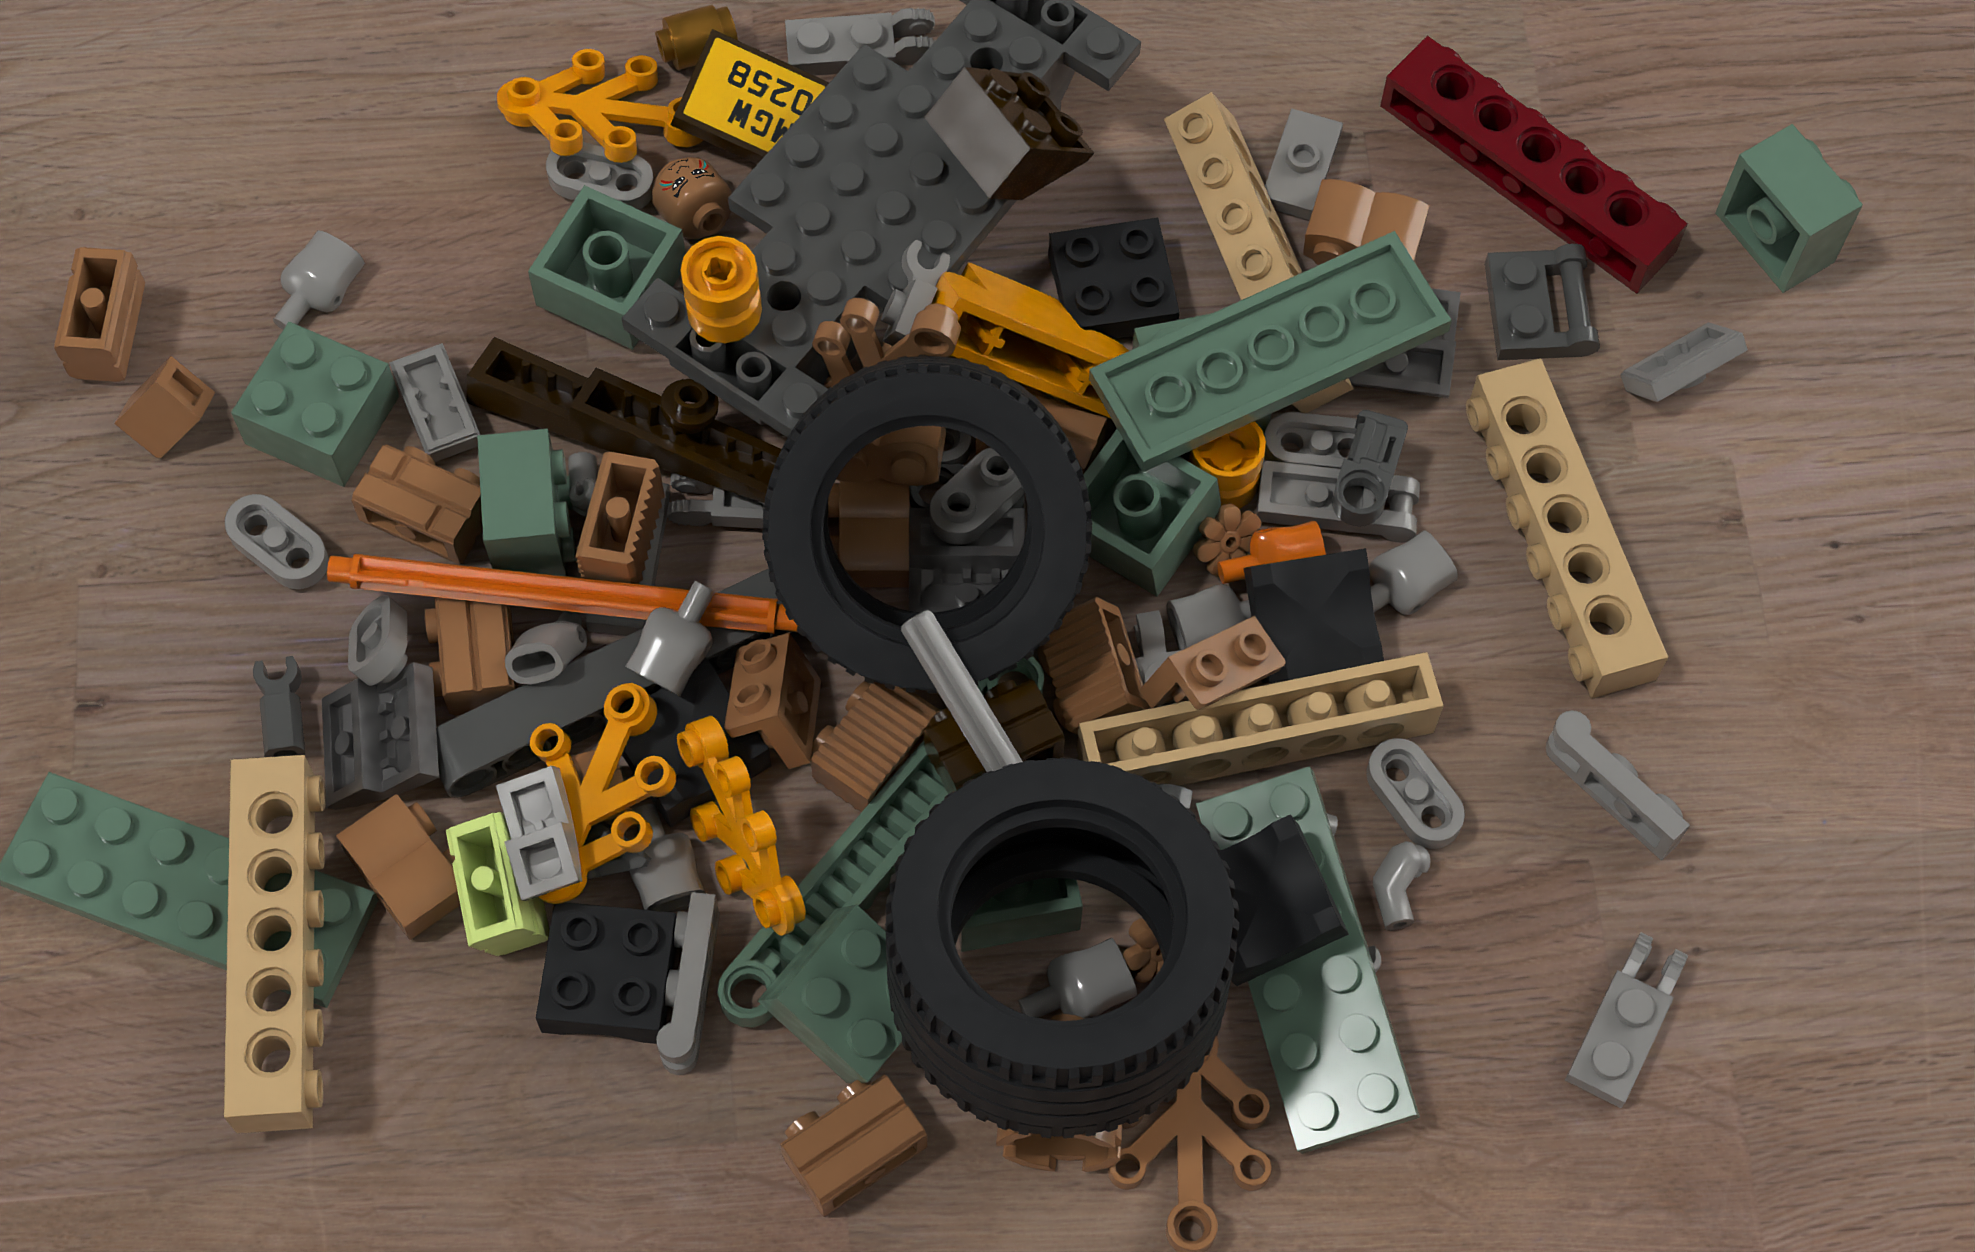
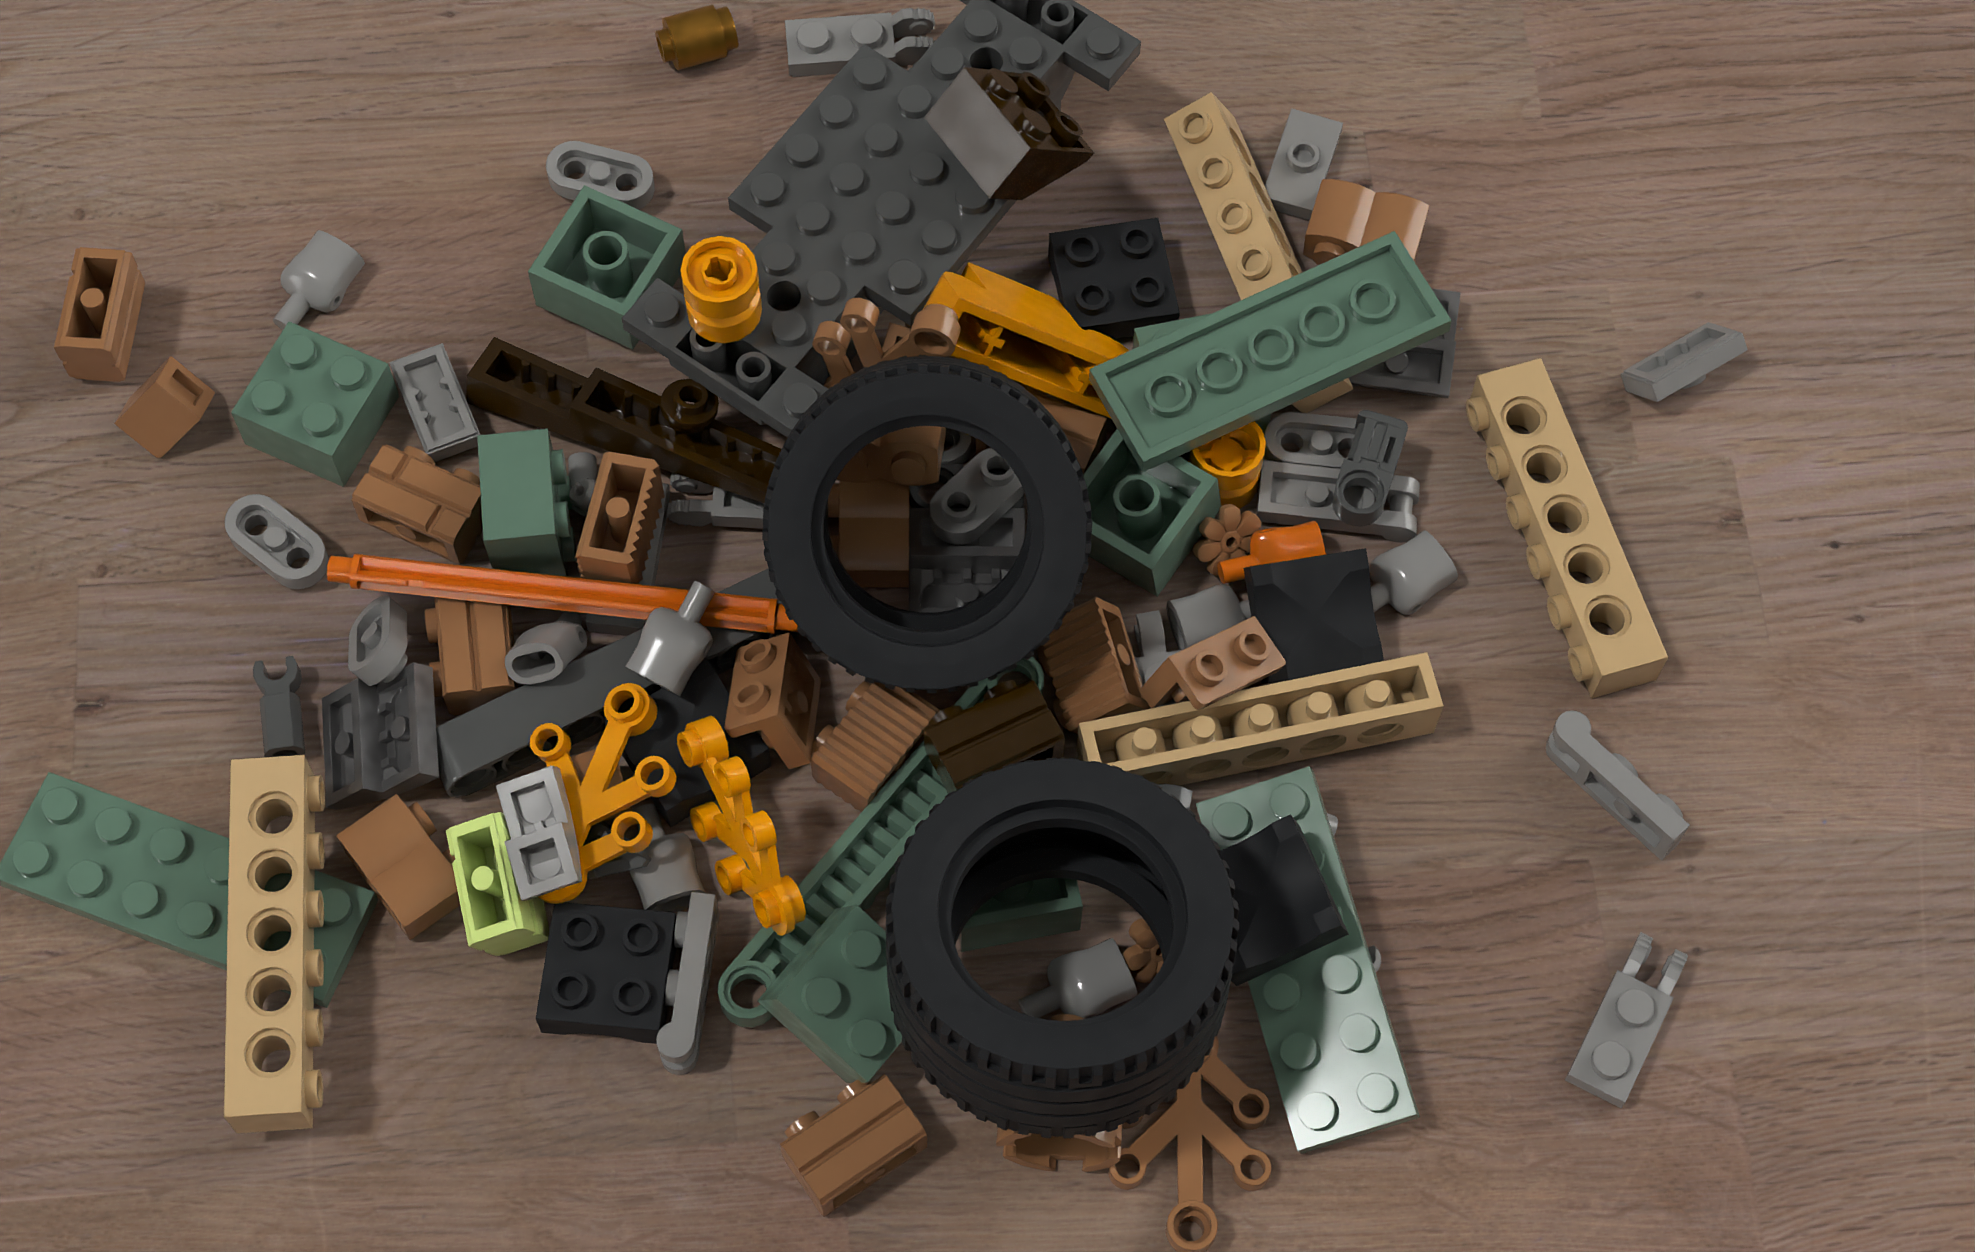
(534, 102): light orange plant -> none
(690, 195): medium nougat head -> none
(743, 97): tile -> none
(919, 293): light grey plate -> none
(959, 692): light grey axle -> none
(1393, 877): light grey arm -> none
(1419, 794): light grey plate -> none
(1523, 307): dark grey plate -> none
(1541, 189): dark red brick -> none
(1788, 207): sand green brick -> none

